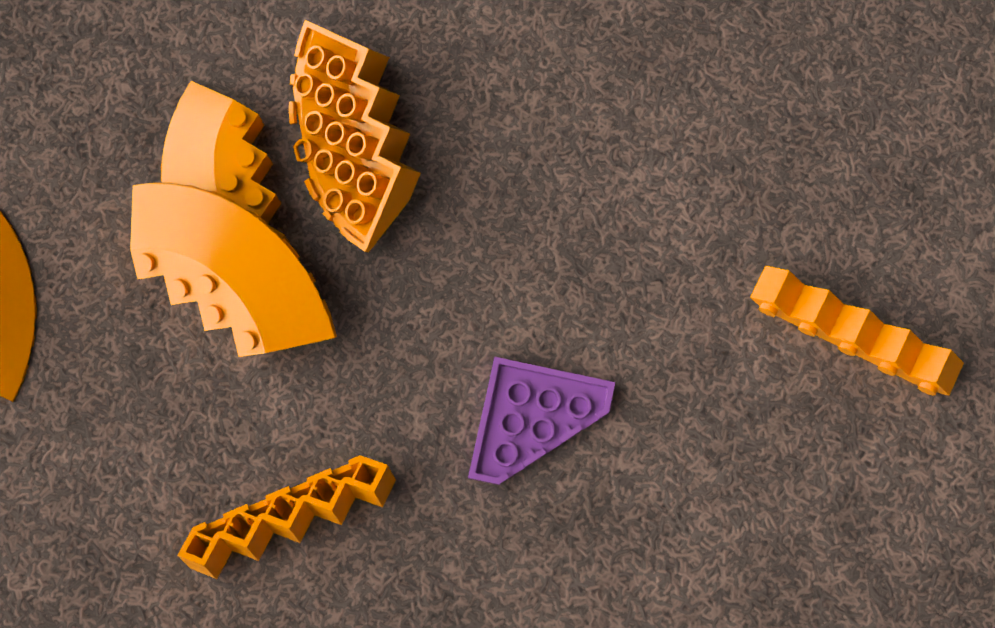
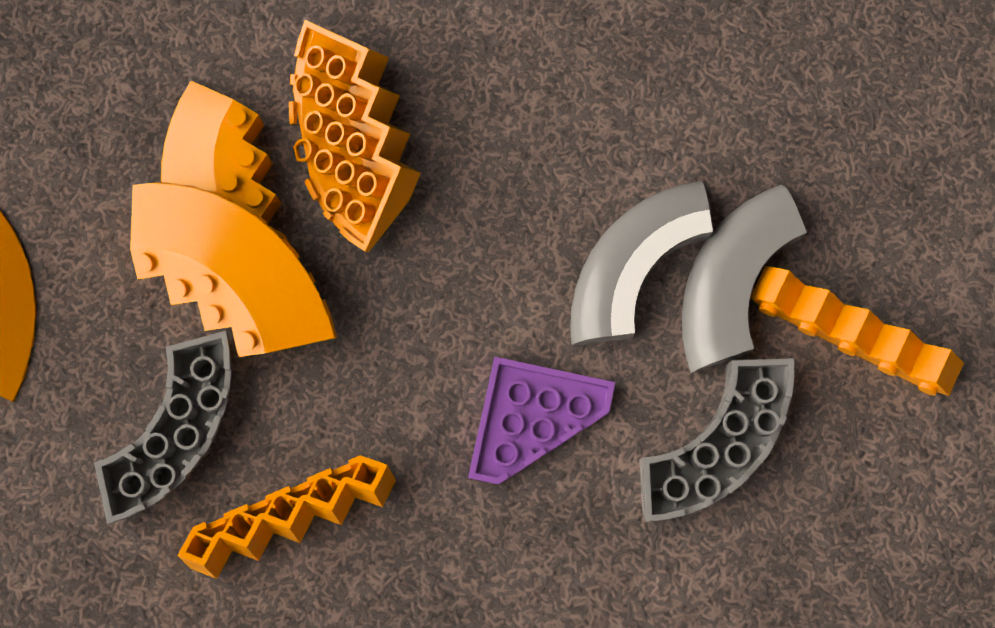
(178, 432): none -> light grey brick
(627, 253): none -> light grey brick
(724, 274): none -> light grey brick
(728, 448): none -> light grey brick

